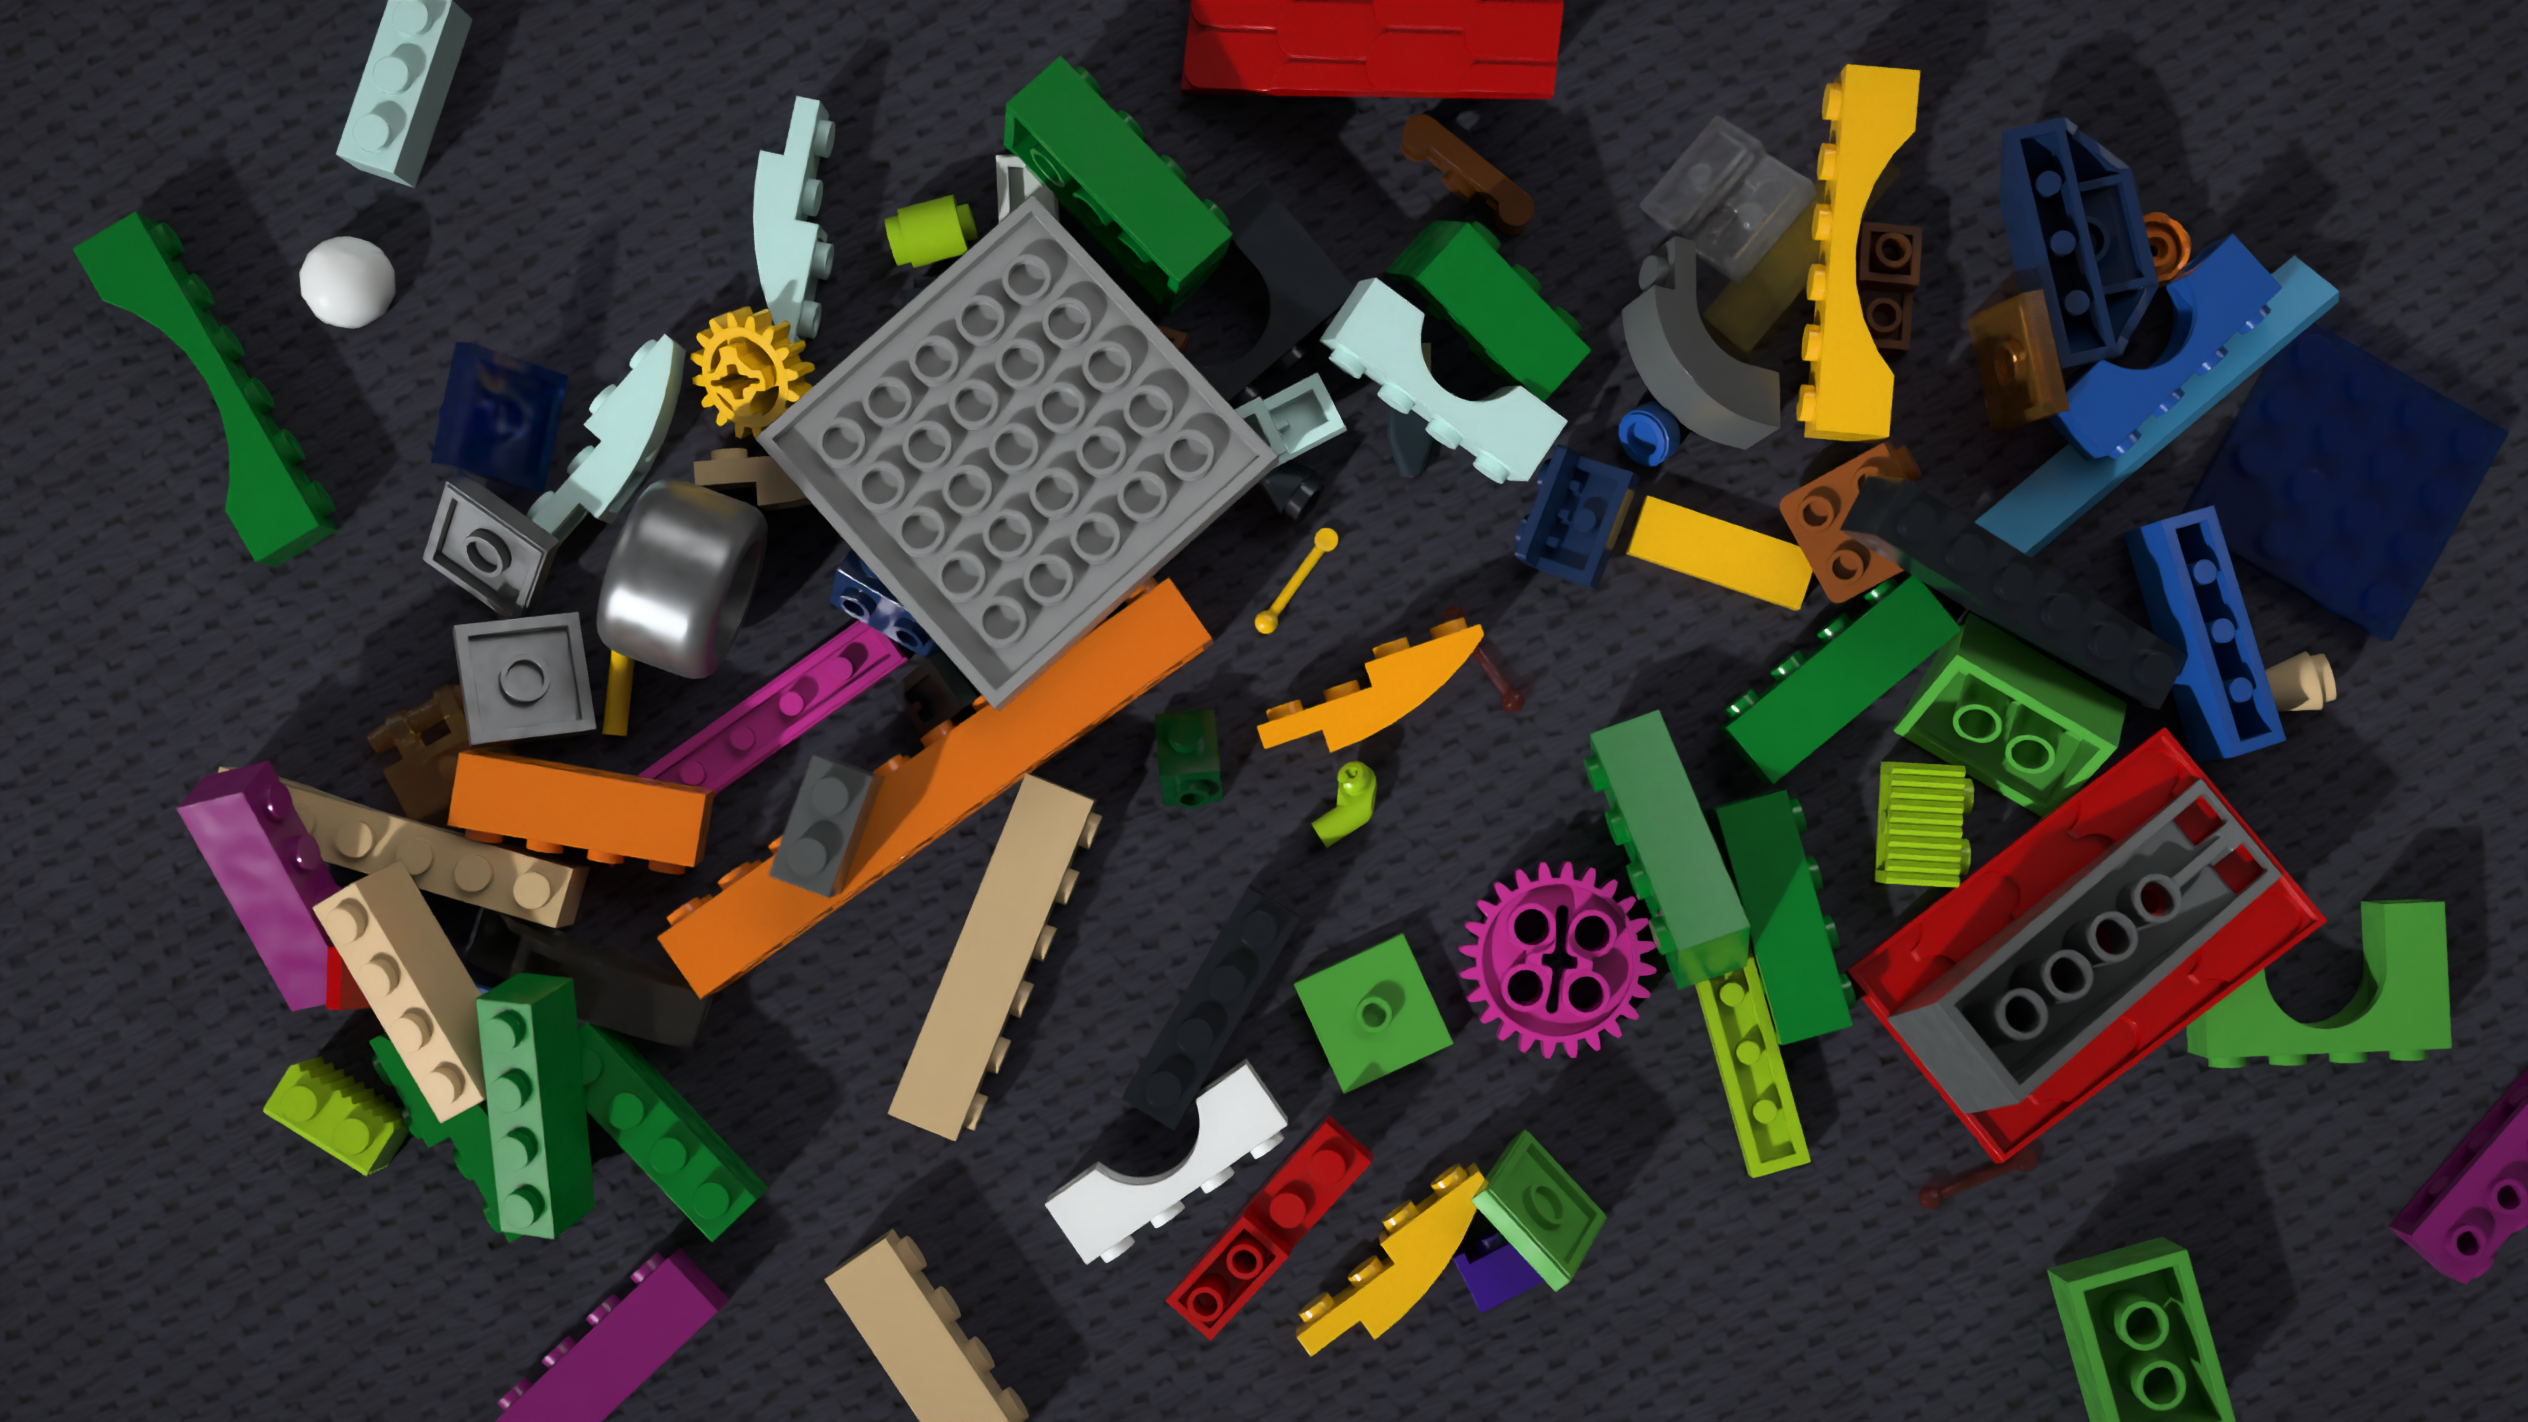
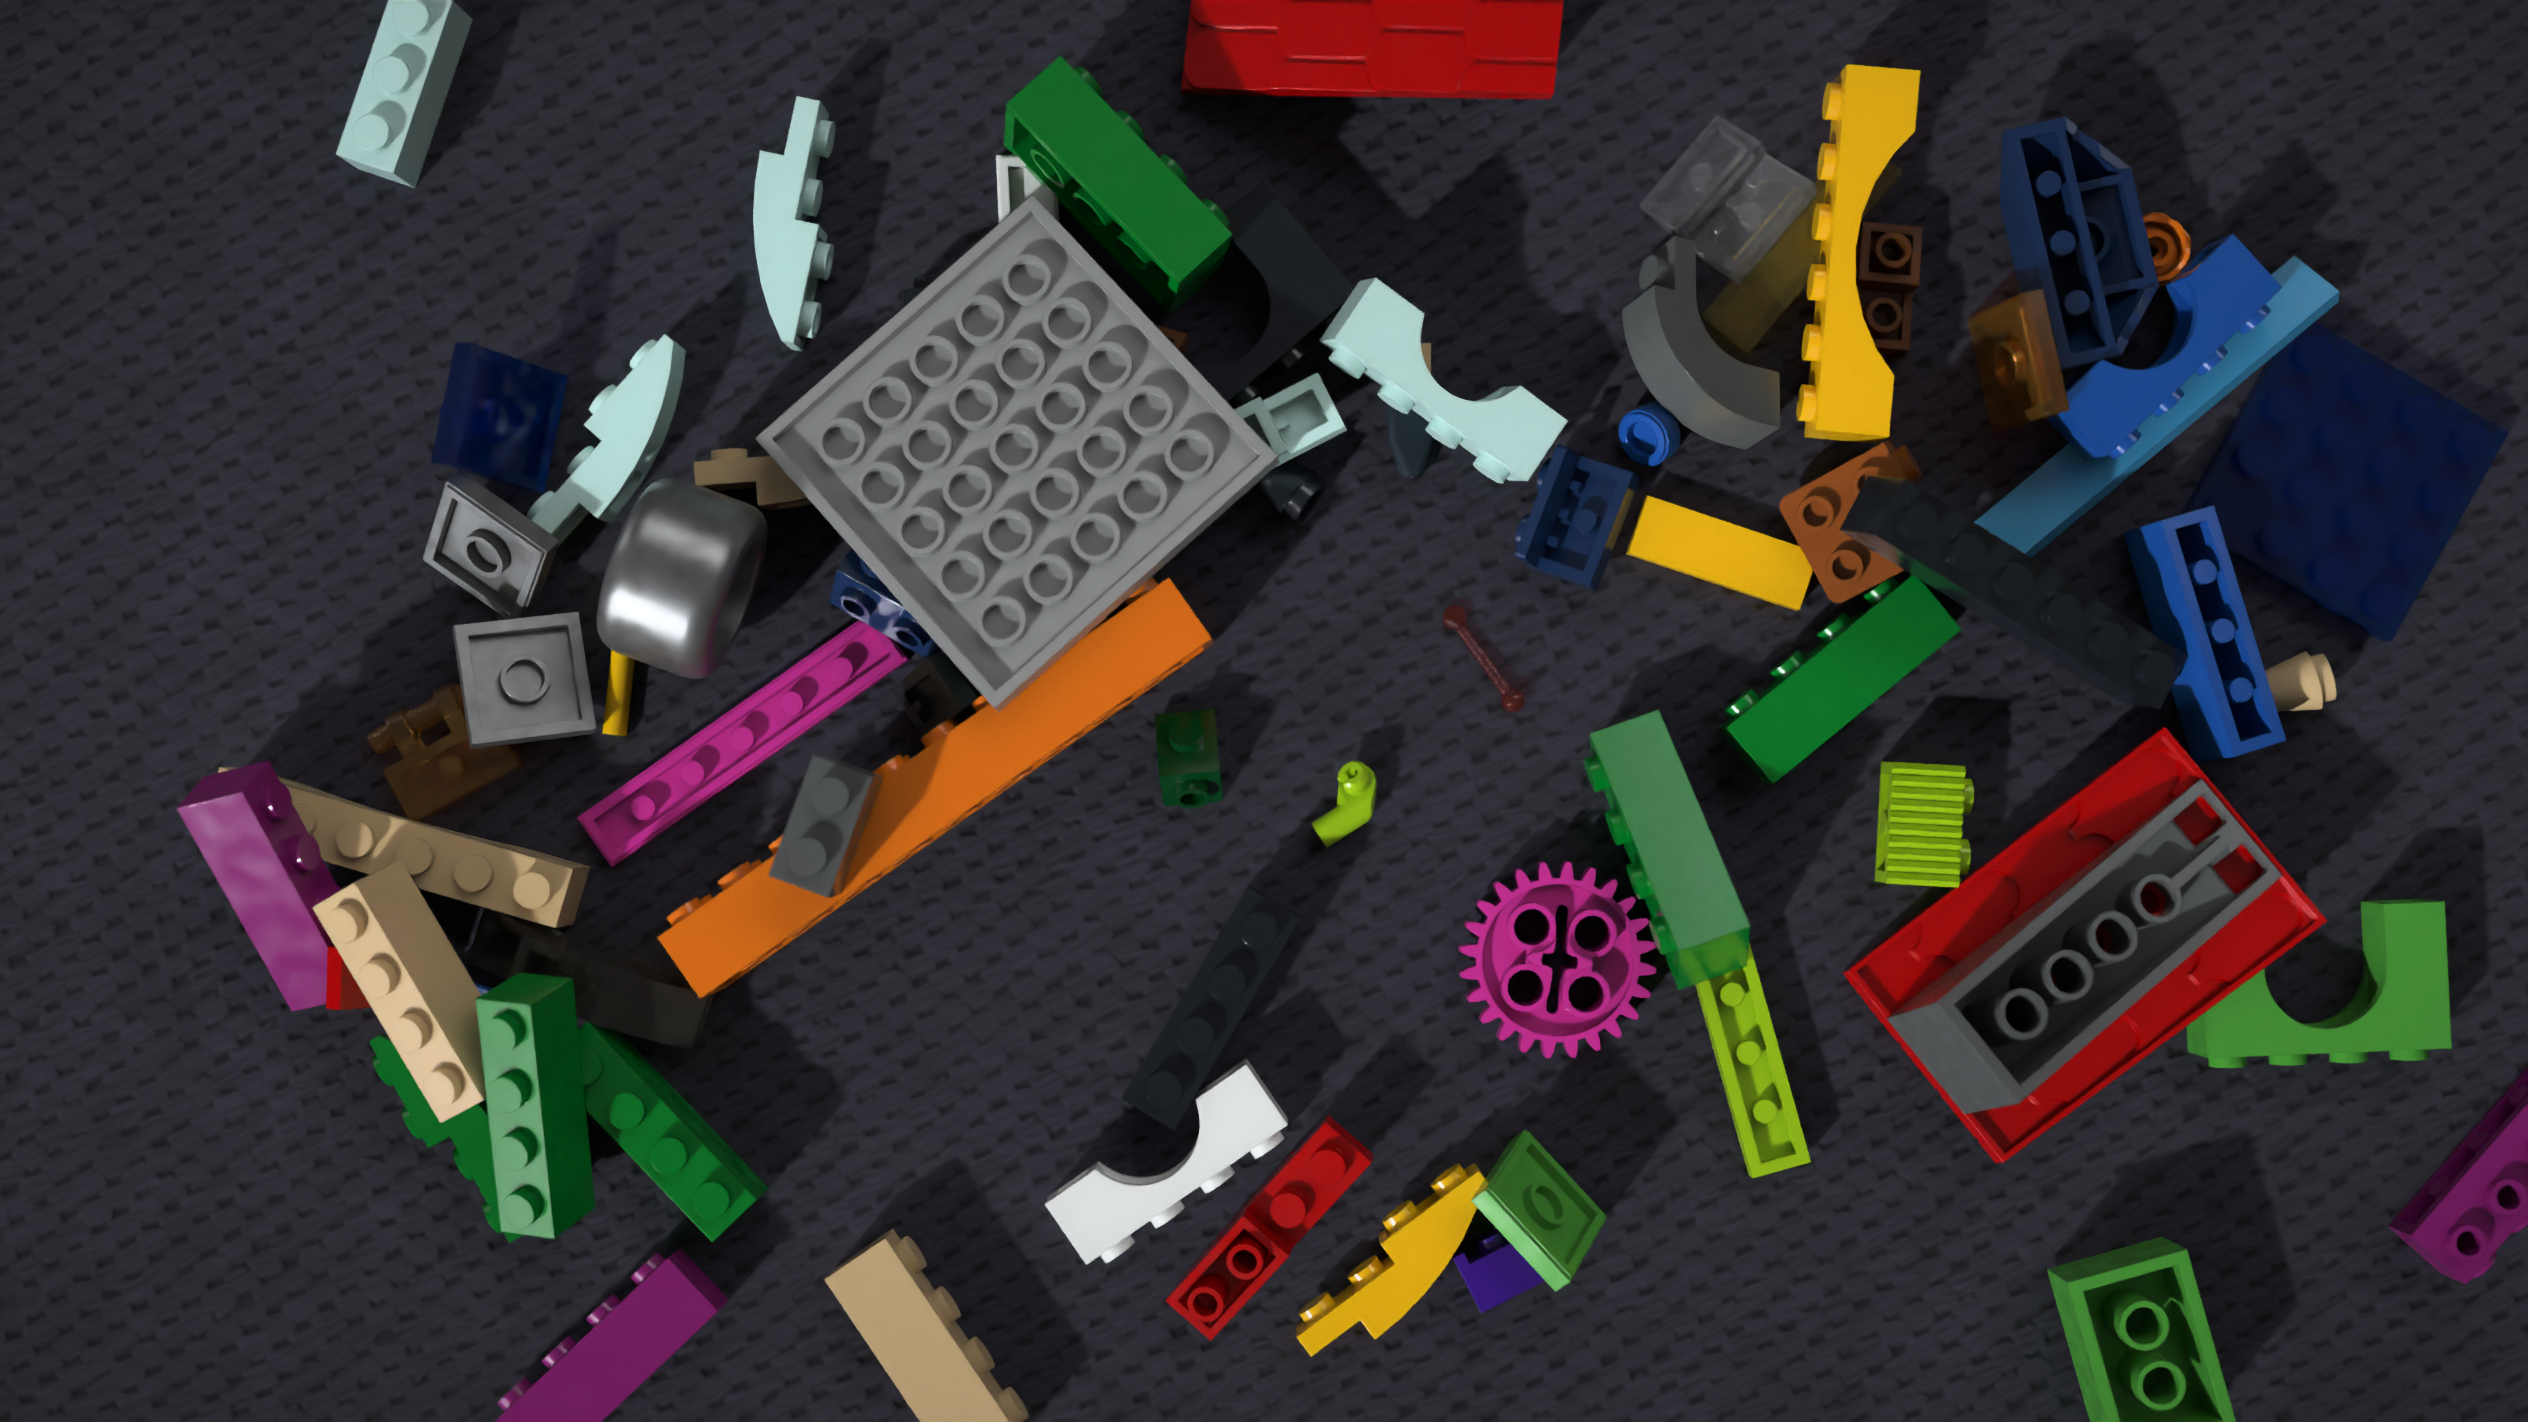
(268, 492): green arch -> none
(338, 1115): lime brick -> none
(347, 282): white hair -> none
(581, 809): orange brick -> none
(750, 369): yellow gear -> none
(930, 231): lime brick -> none
(993, 957): tan brick -> none
(1325, 541): yellow hinge -> none
(1373, 1013): bright green plate -> none
(1399, 681): light orange slope -> none
(1467, 173): reddish brown plate -> none
(1492, 305): green wedge -> none
(1787, 930): green brick -> none
(1931, 1197): clear red hinge -> none
(2012, 717): bright green slope -> none

